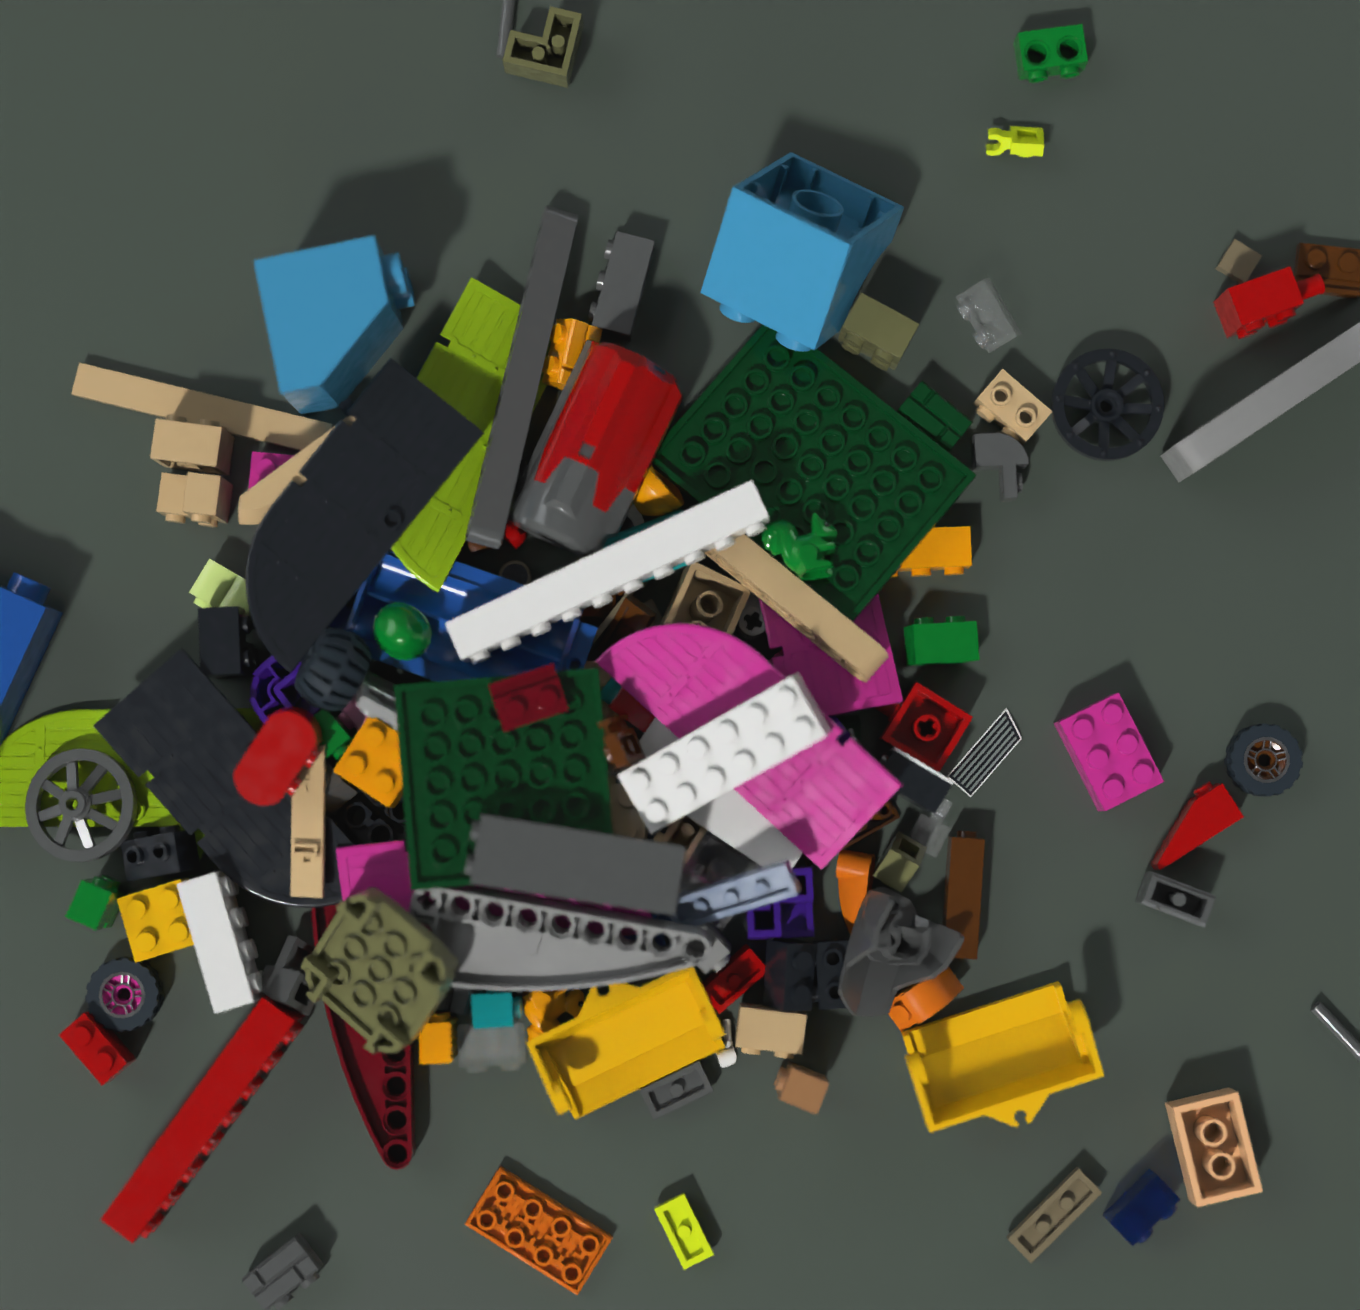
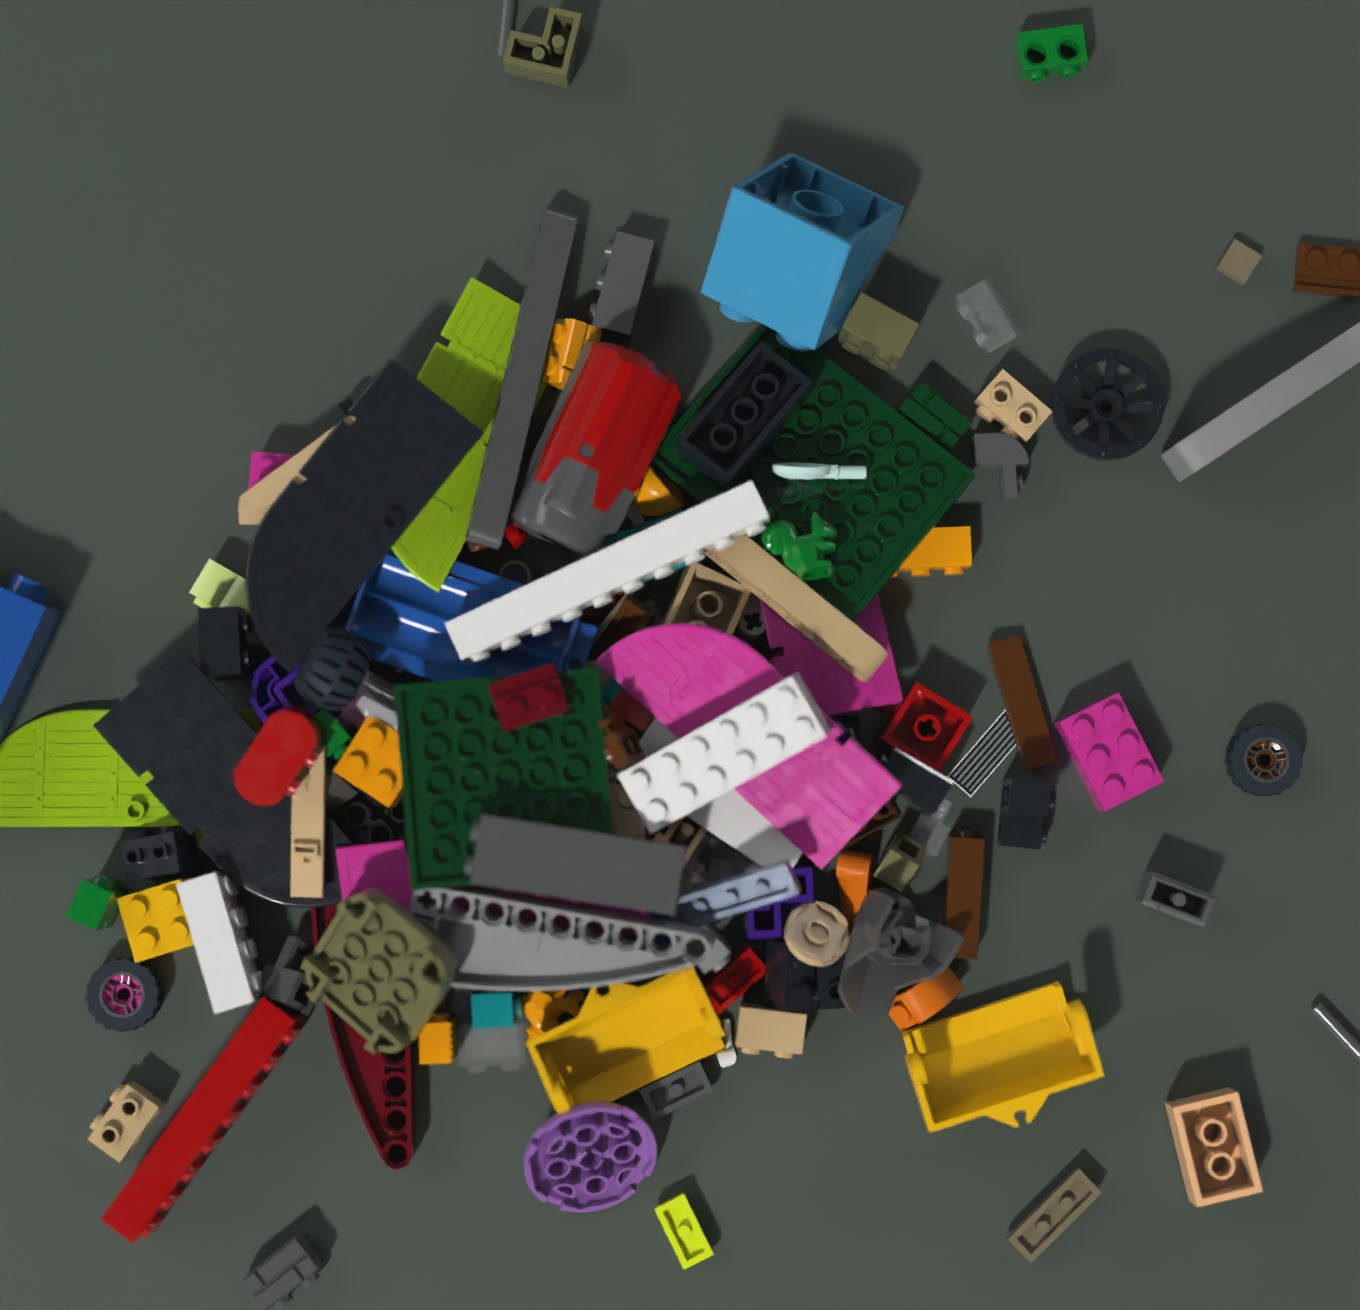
(86, 805): dark grey wheel -> none
(97, 1048): red brick -> none
(126, 1120): none -> tan brick
(166, 399): tan tile -> none
(192, 446): tan brick -> none
(194, 497): tan brick -> none
(331, 317): dark azure slope -> none
(402, 631): green hat -> none
(538, 1230): orange tile -> none
(581, 1180): none -> medium lavender brick
(744, 416): none -> black brick
(801, 1087): medium nougat brick -> none
(817, 933): none -> tan tile
(818, 471): none -> light aqua piece
(941, 642): green brick -> none
(1020, 140): neon yellow plate -> none
(1021, 702): none -> reddish brown tile
(1023, 812): none -> black brick
(1142, 1208): clear blue brick -> none
(1199, 820): red slope -> none
(1264, 301): red brick -> none

